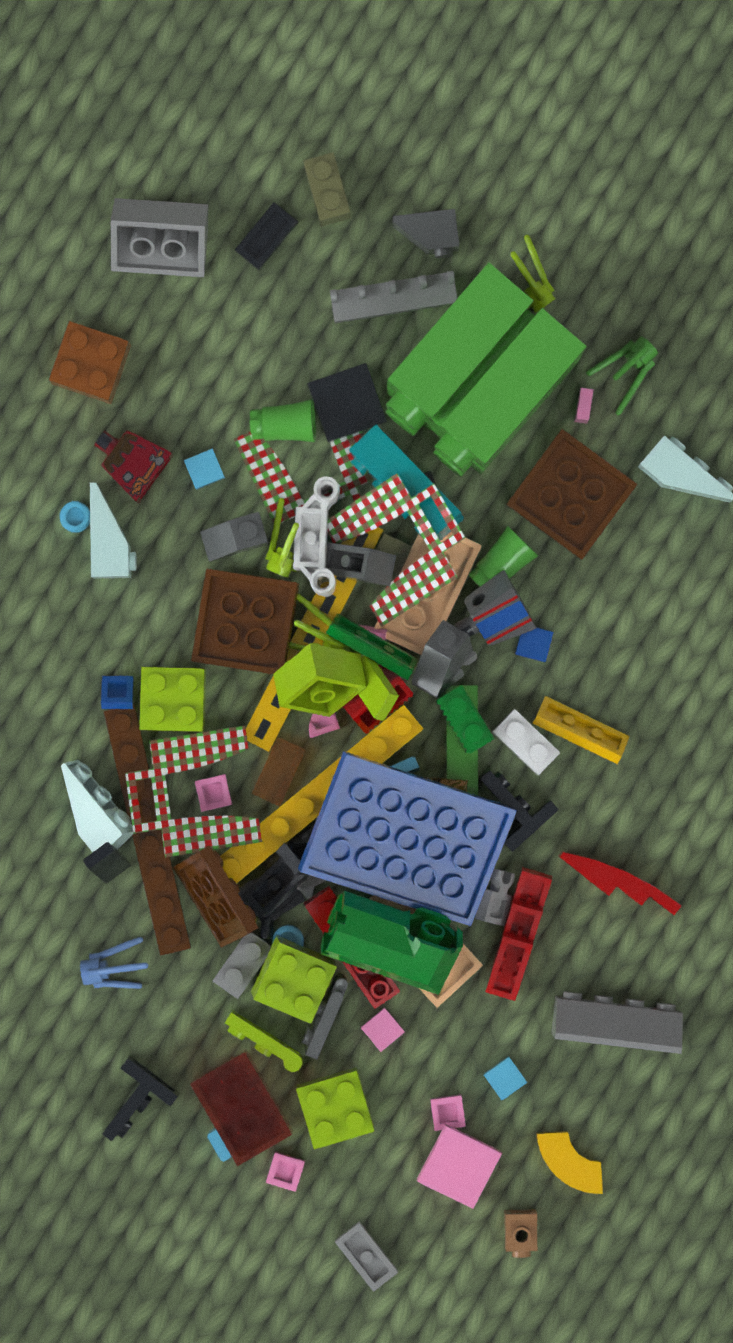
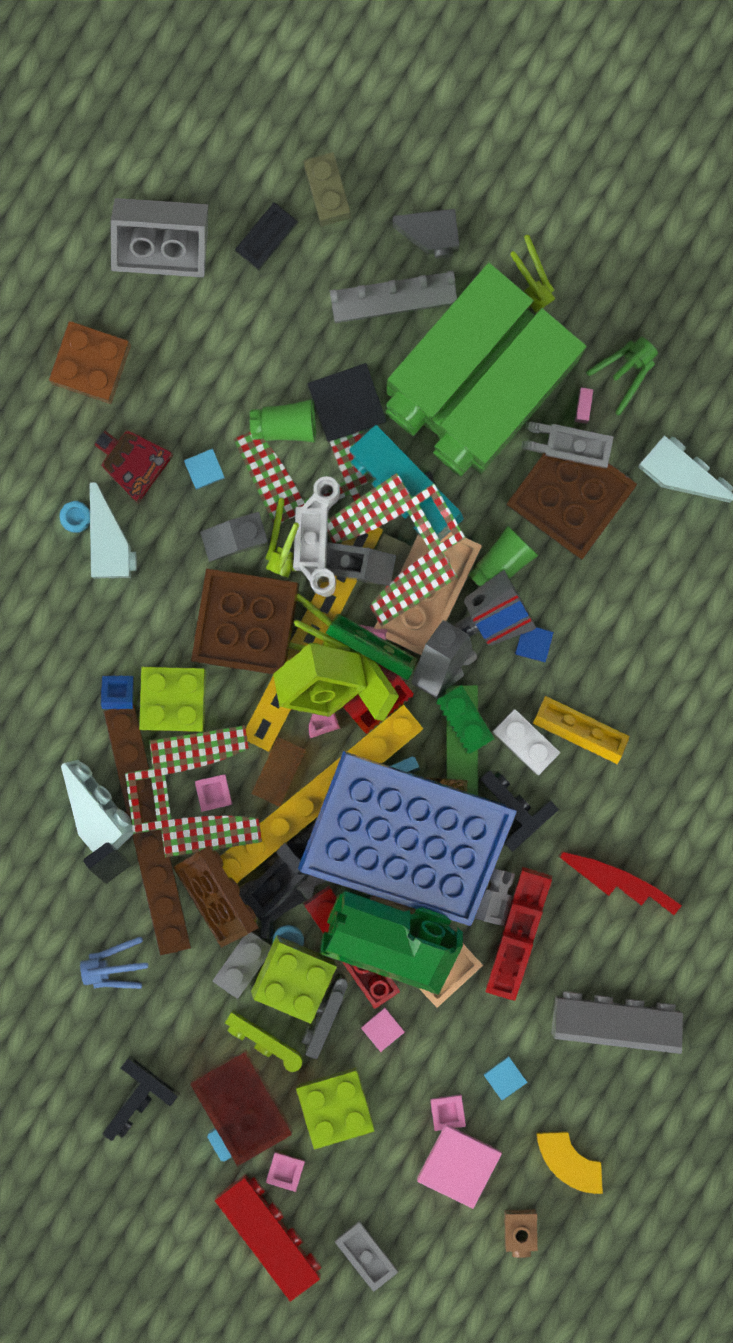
(268, 1237): none -> red brick
(571, 444): none -> light grey hinge

